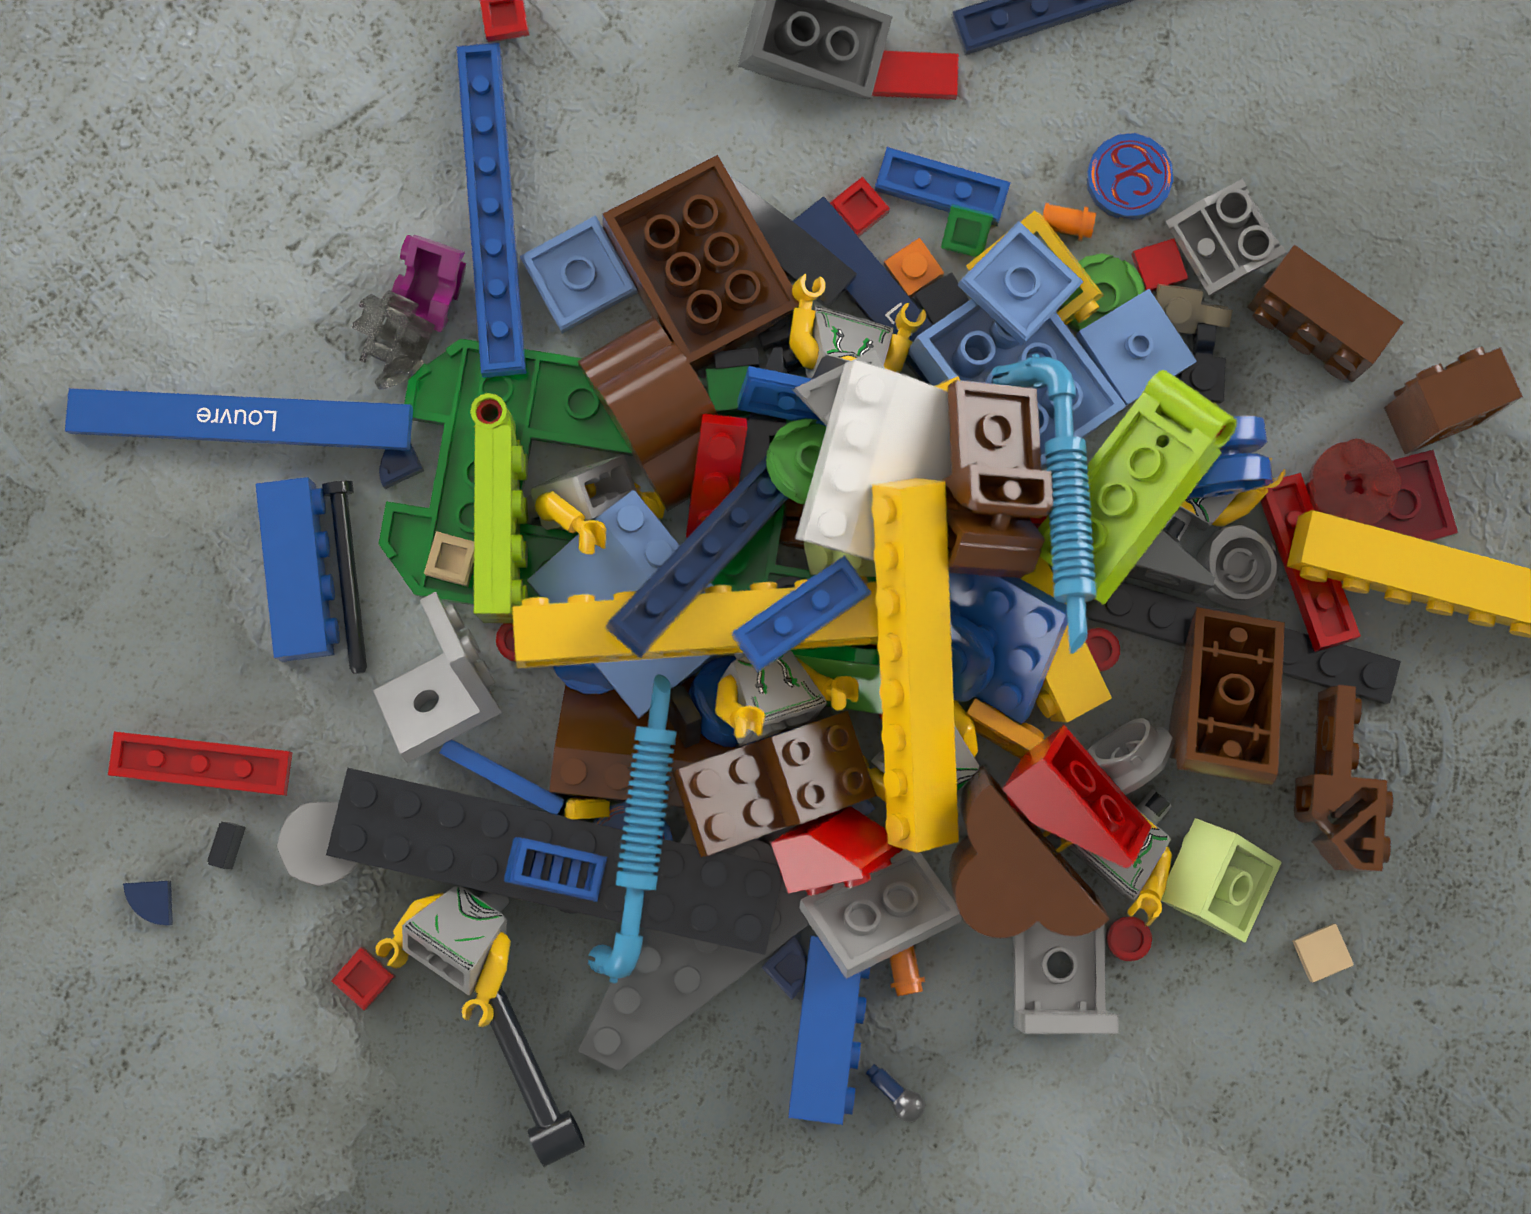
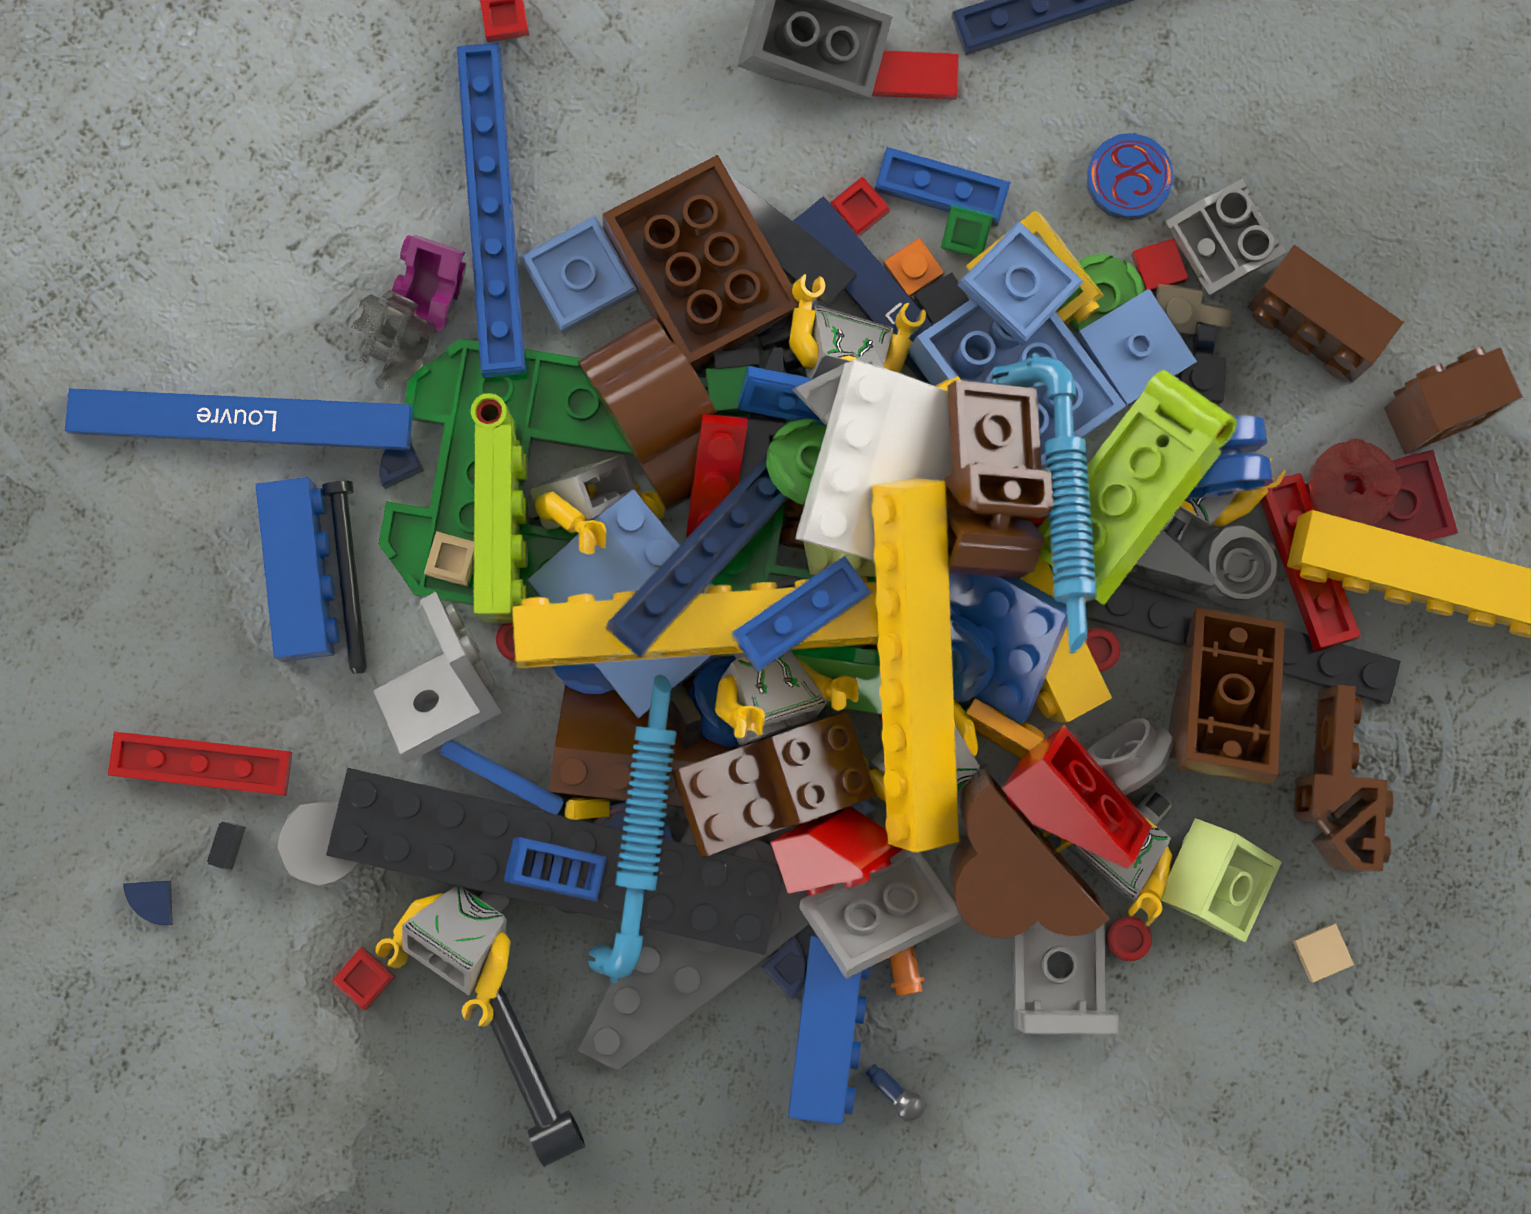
(1070, 220): orange pin -> none

